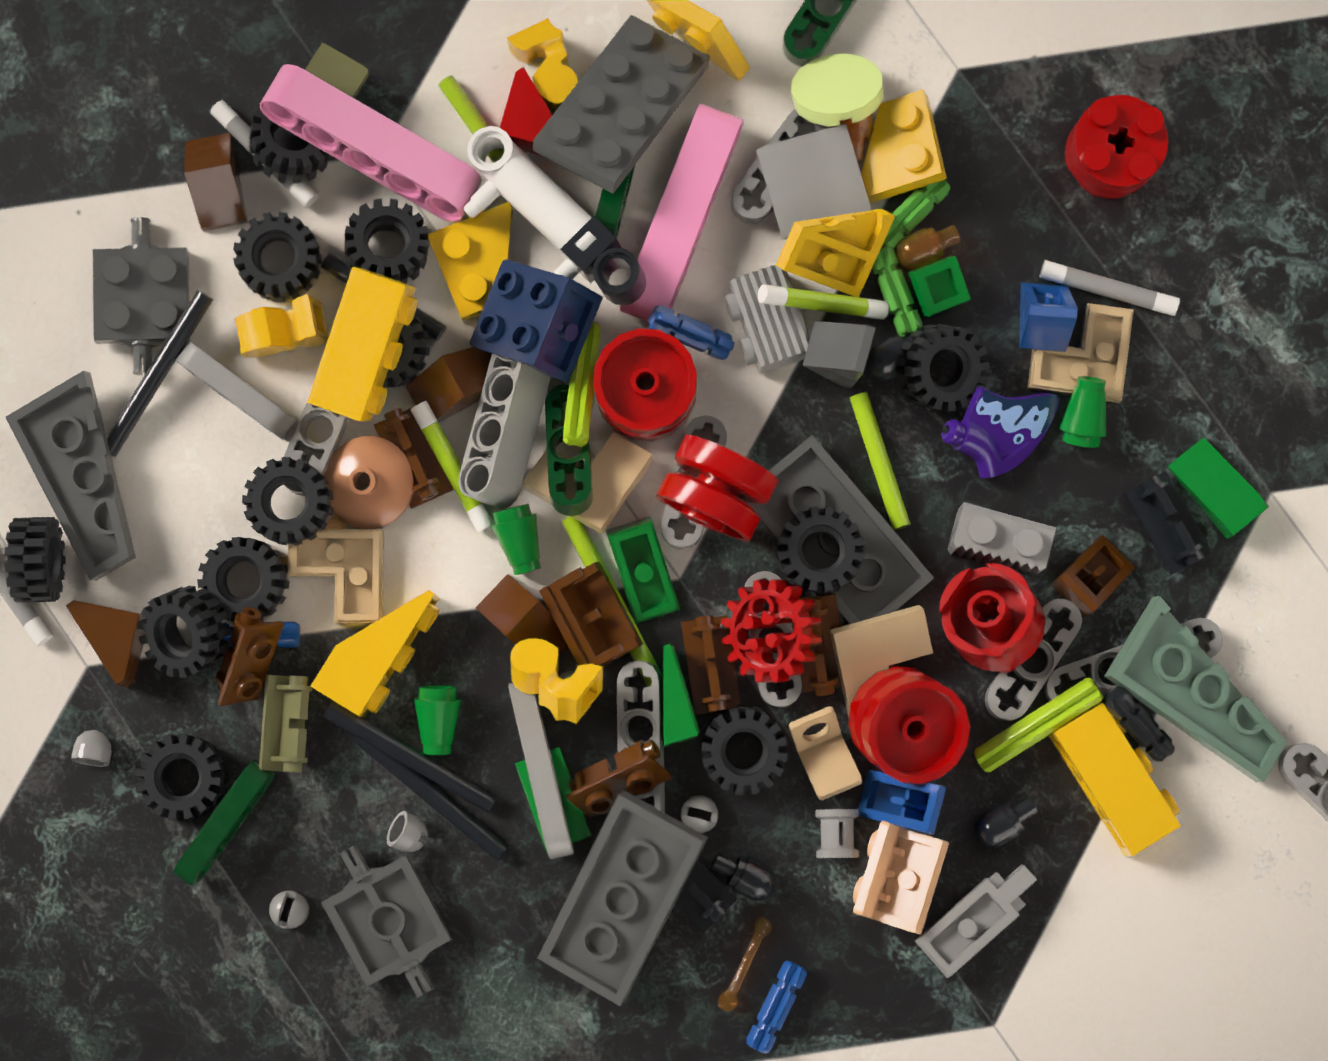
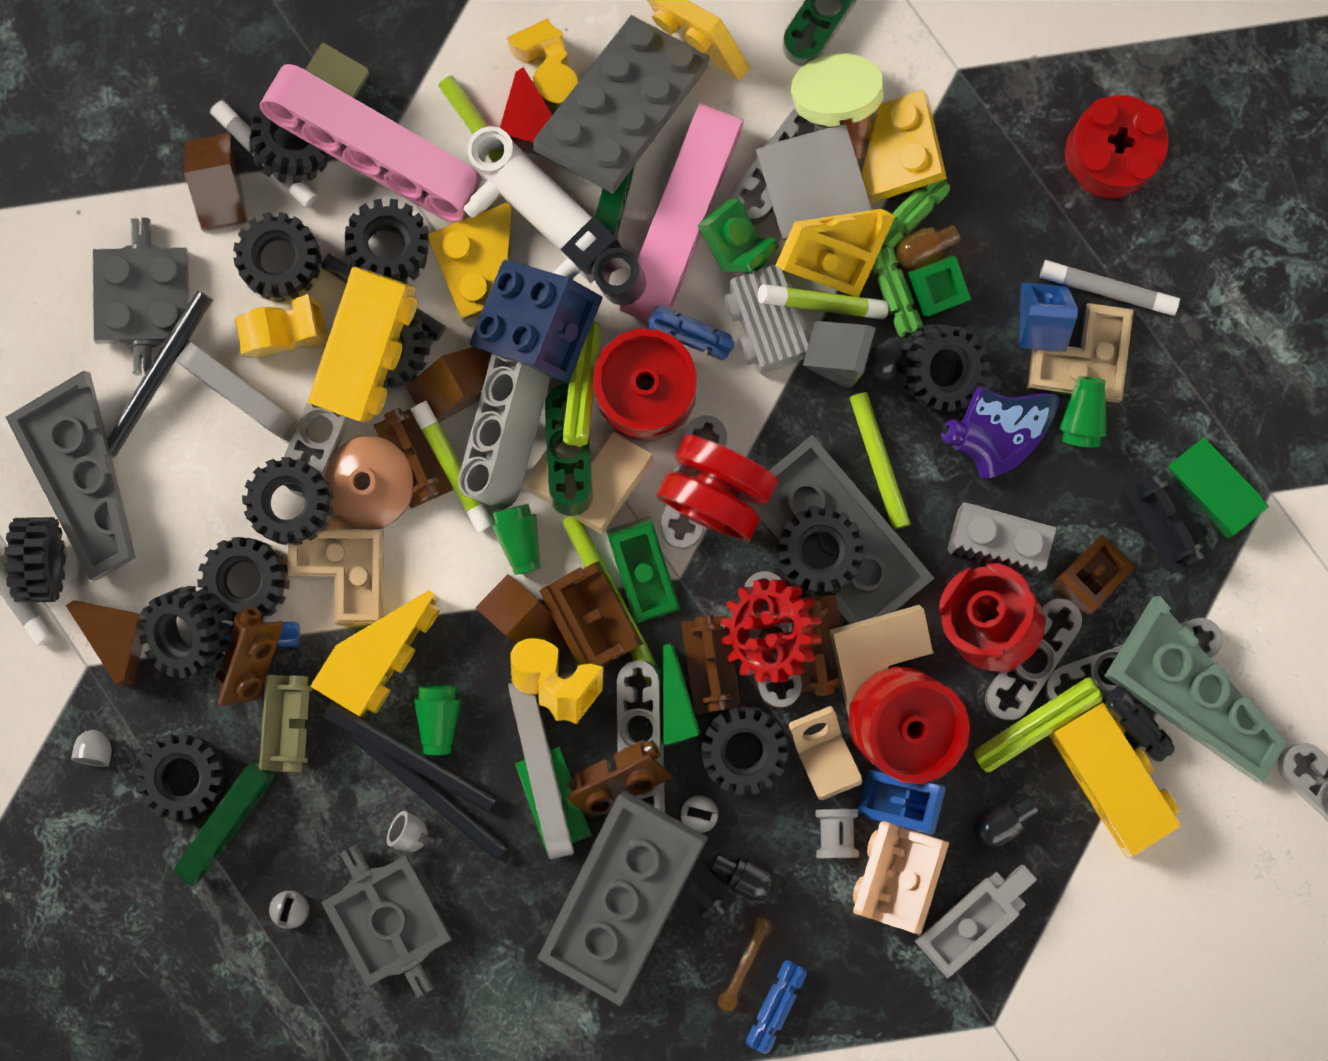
(735, 239): none -> green bracket

